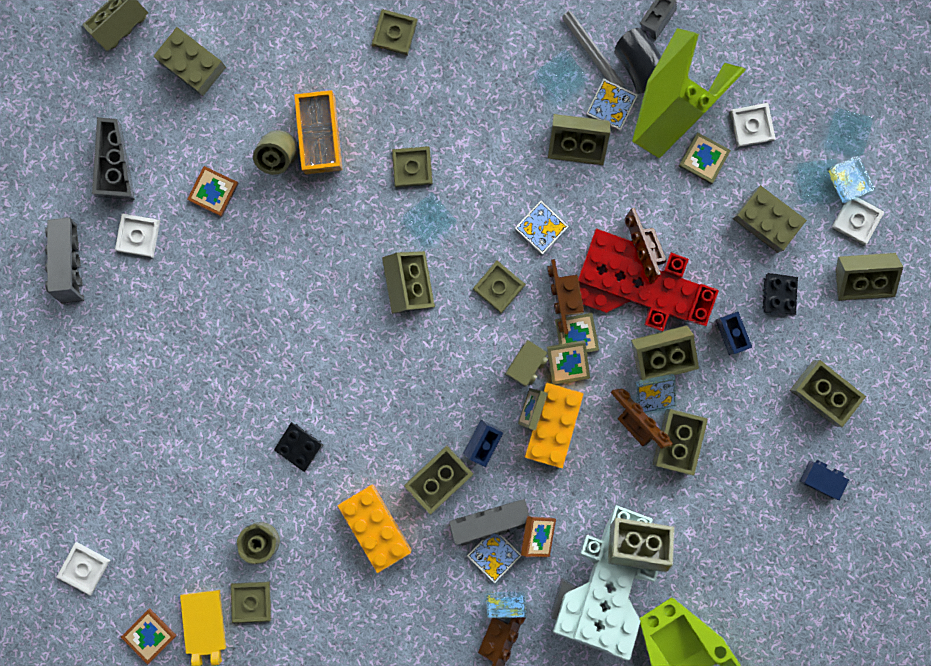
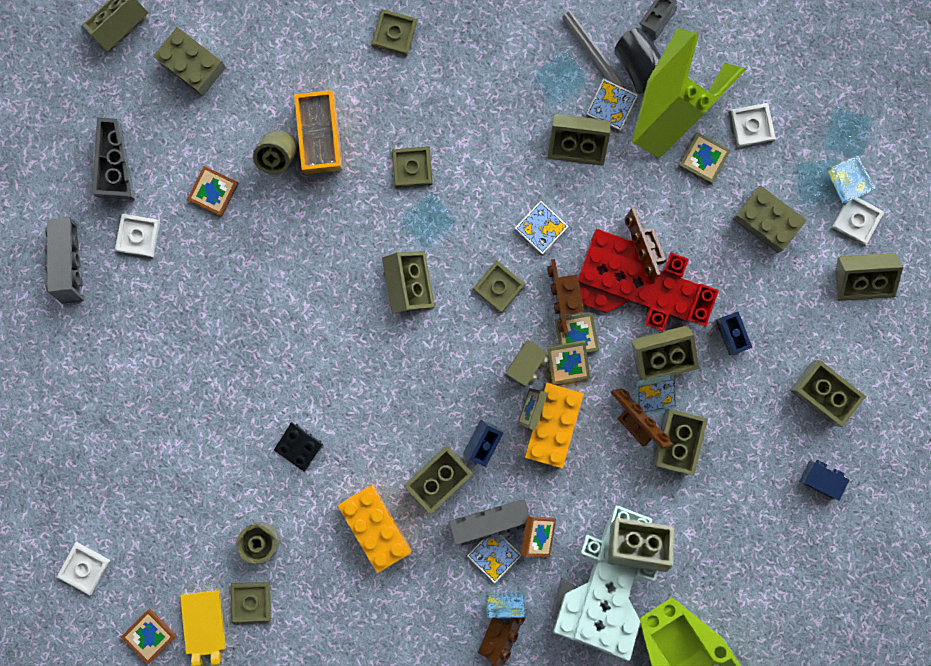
(780, 294): black hinge -> none

